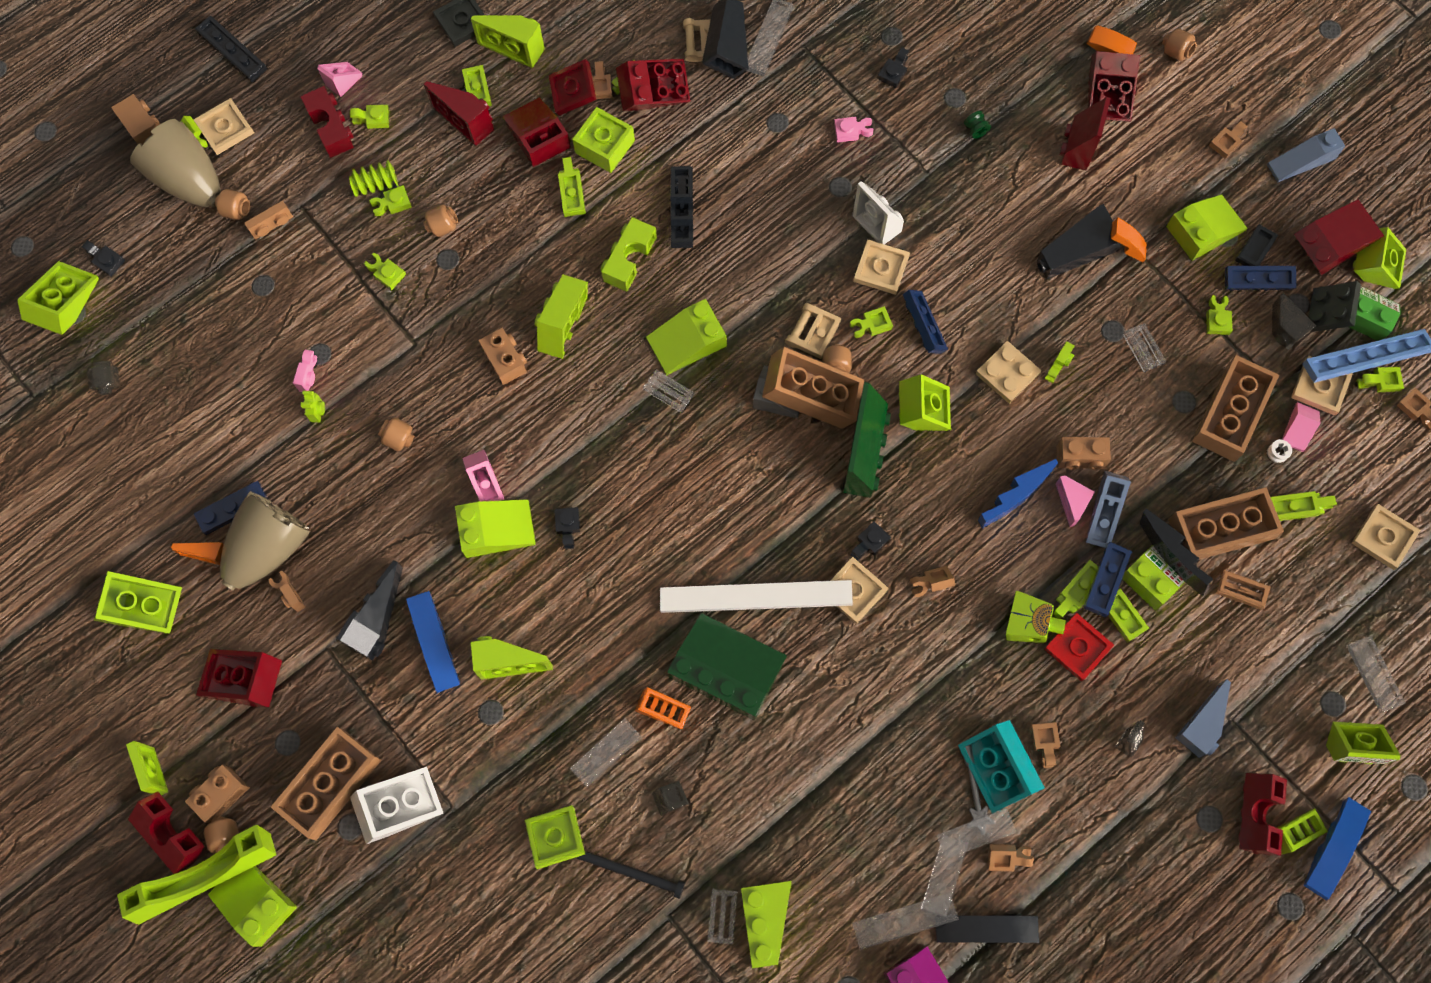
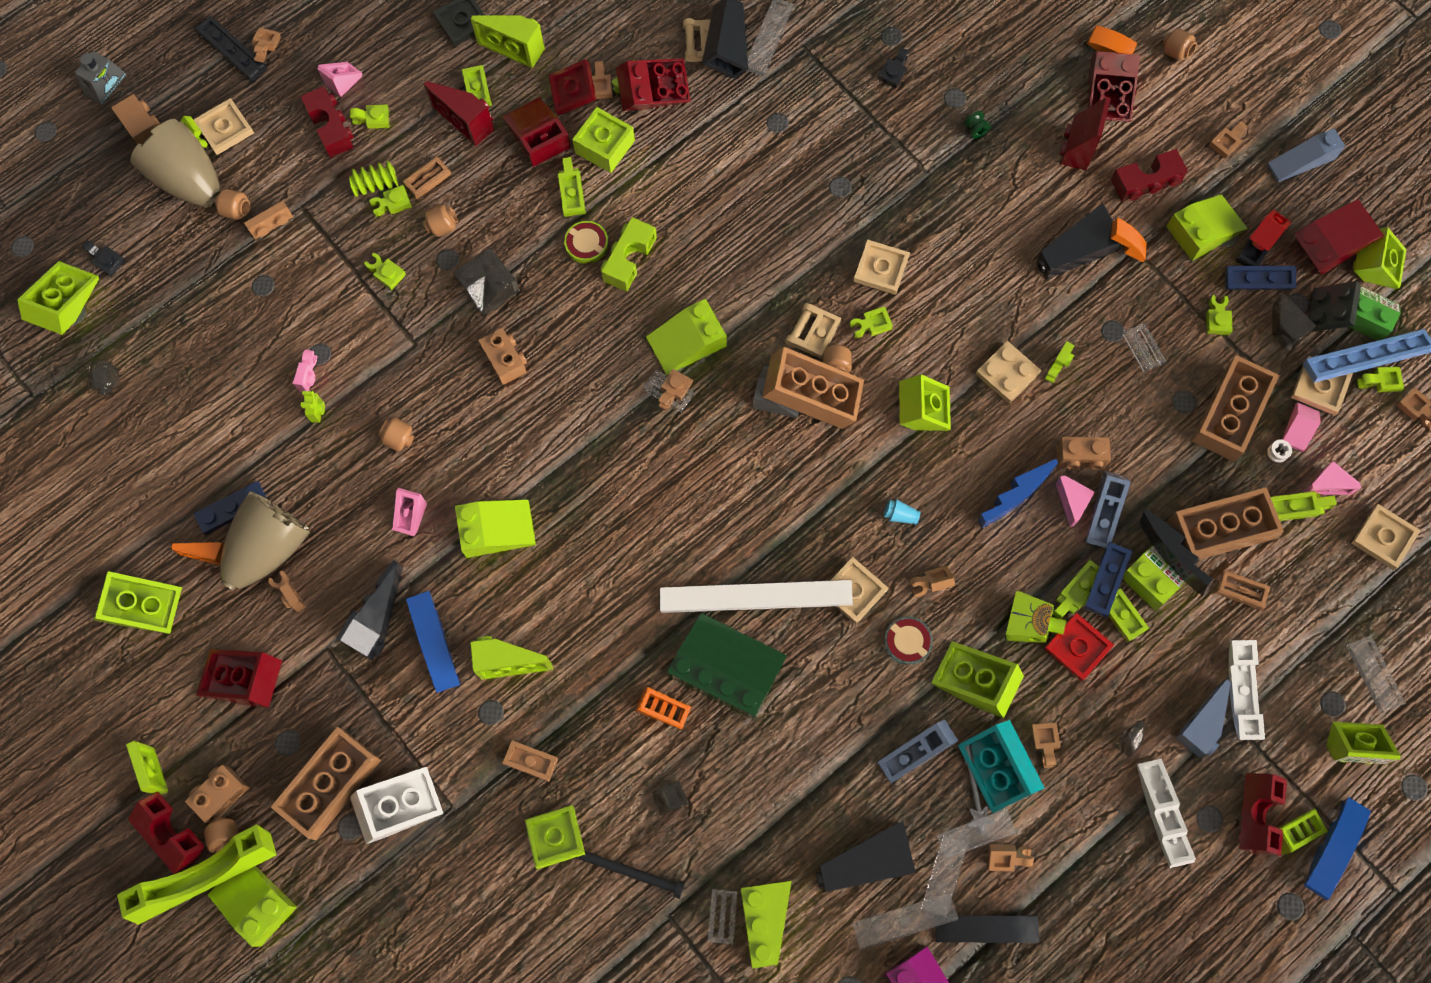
(98, 76): none -> dark grey torso
(263, 41): none -> medium nougat plate
(408, 511): none -> bright pink slope
(428, 180): none -> medium nougat tile
(483, 477): bright pink slope -> none
(486, 281): none -> clear smoke slope
(530, 761): none -> medium nougat plate
(559, 315): lime wedge -> none
(567, 523): black plate -> none
(586, 242): none -> tile
(605, 752): clear tile -> none
(674, 387): none -> medium nougat plate
(681, 206): black slope -> none
(849, 129): bright pink plate -> none
(867, 443): dark green slope -> none
(870, 540): black plate -> none
(872, 861): none -> black slope
(876, 215): white slope -> none
(900, 512): none -> medium azure cone
(908, 641): none -> tile
(918, 751): none -> sand blue slope
(925, 322): dark blue plate -> none
(978, 678): none -> lime slope
(1133, 183): none -> dark red arch
(1165, 813): none -> white slope
(1243, 690): none -> white slope
(1269, 230): none -> red slope
(1333, 481): none -> bright pink slope

